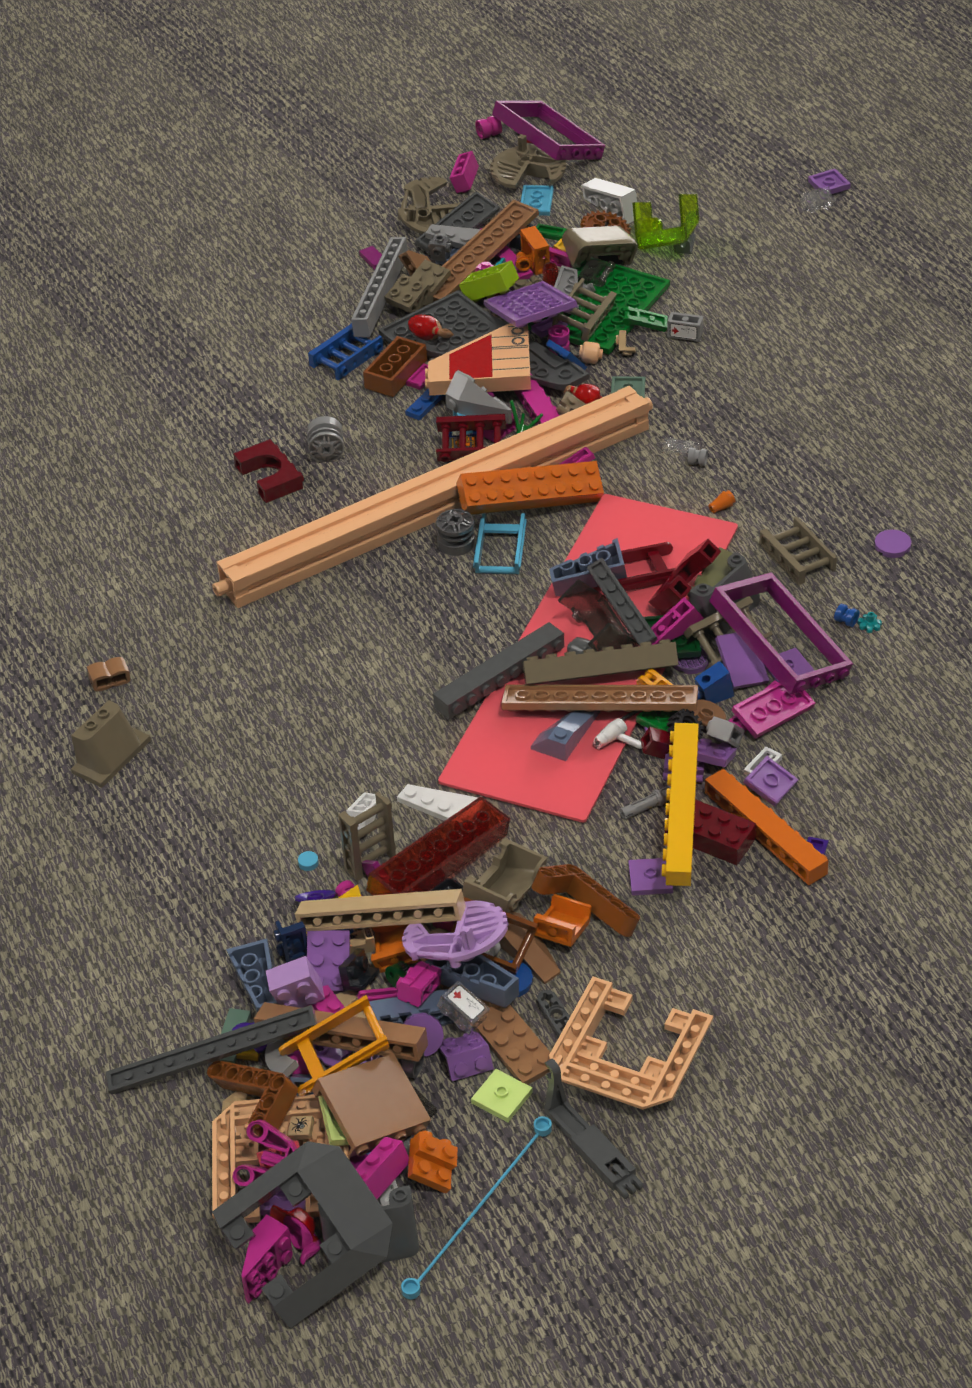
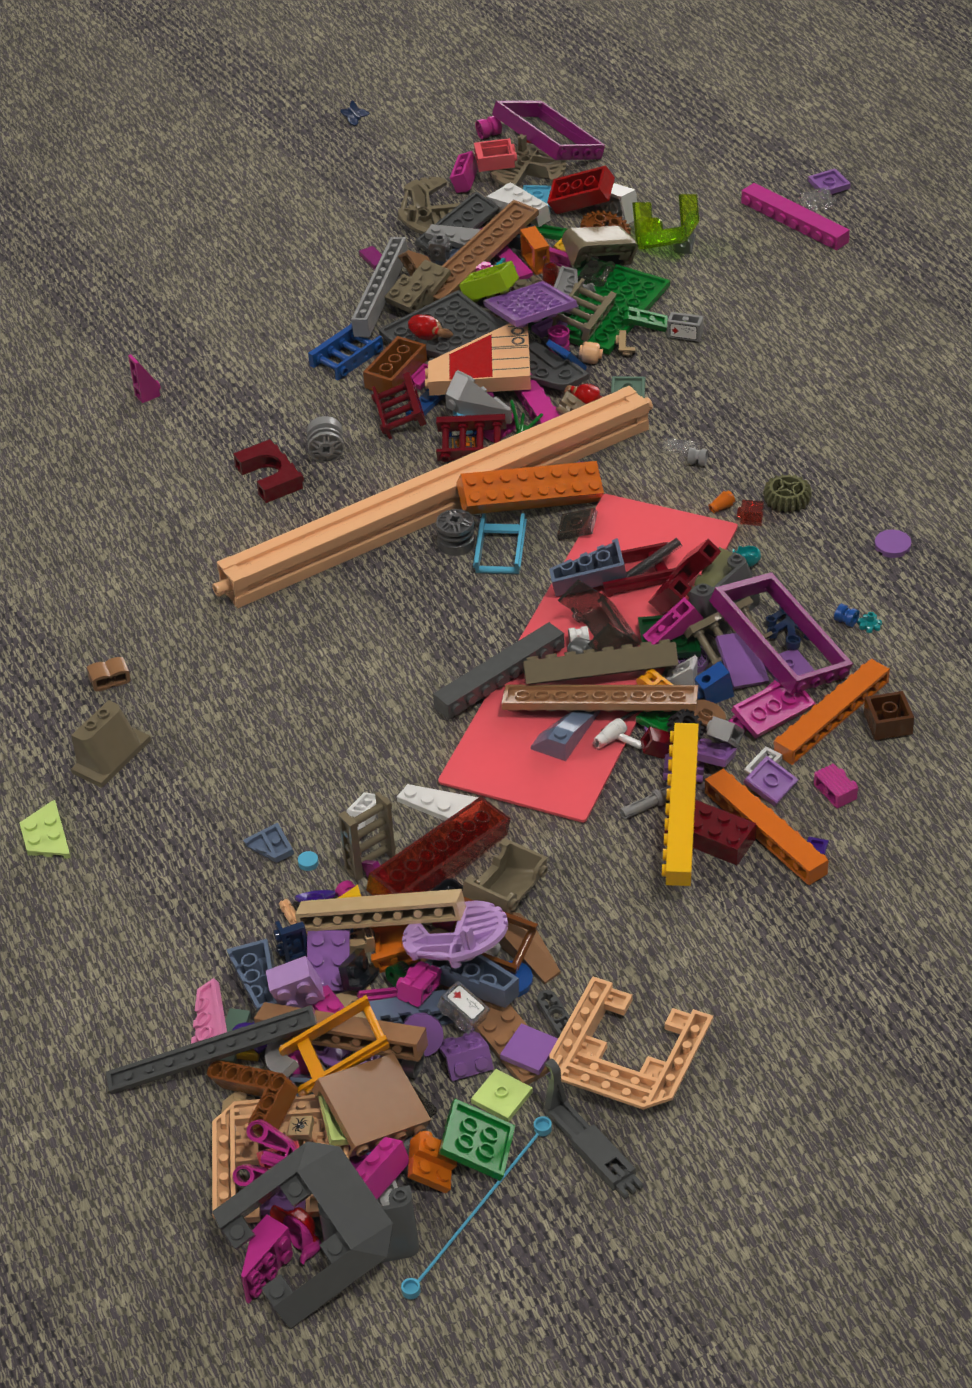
(44, 833): none -> yellowish green wing
(144, 384): none -> dark pink slope
(210, 1012): none -> bright pink wing
(270, 843): none -> sand blue wing
(288, 910): none -> light nougat axle
(354, 113): none -> dark blue piece
(414, 405): none -> dark red fence
(477, 1139): none -> green plate
(496, 148): none -> coral window
(510, 192): none -> white wedge
(523, 262): orange cone -> none
(529, 1049): none -> medium lavender tile
(563, 920): orange panel -> none
(577, 524): none -> clear smoke plate
(581, 190): none -> red brick
(582, 455): dark pink tile -> none
(582, 632): none -> white wheel
(586, 890): dark orange beam -> none
(621, 602): dark grey tile -> none
(647, 877): medium lavender plate -> none
(668, 548): none -> dark grey axle
(684, 672): none -> white slope
(751, 512): none -> clear red brick
(751, 554): none -> teal hair
(787, 493): none -> olive gear
(789, 562): dark tan fence -> none
(792, 640): none -> dark blue plant
(795, 216): none -> dark pink brick
(831, 711): none -> orange brick
(835, 785): none -> dark pink brick
(888, 715): none -> reddish brown brick

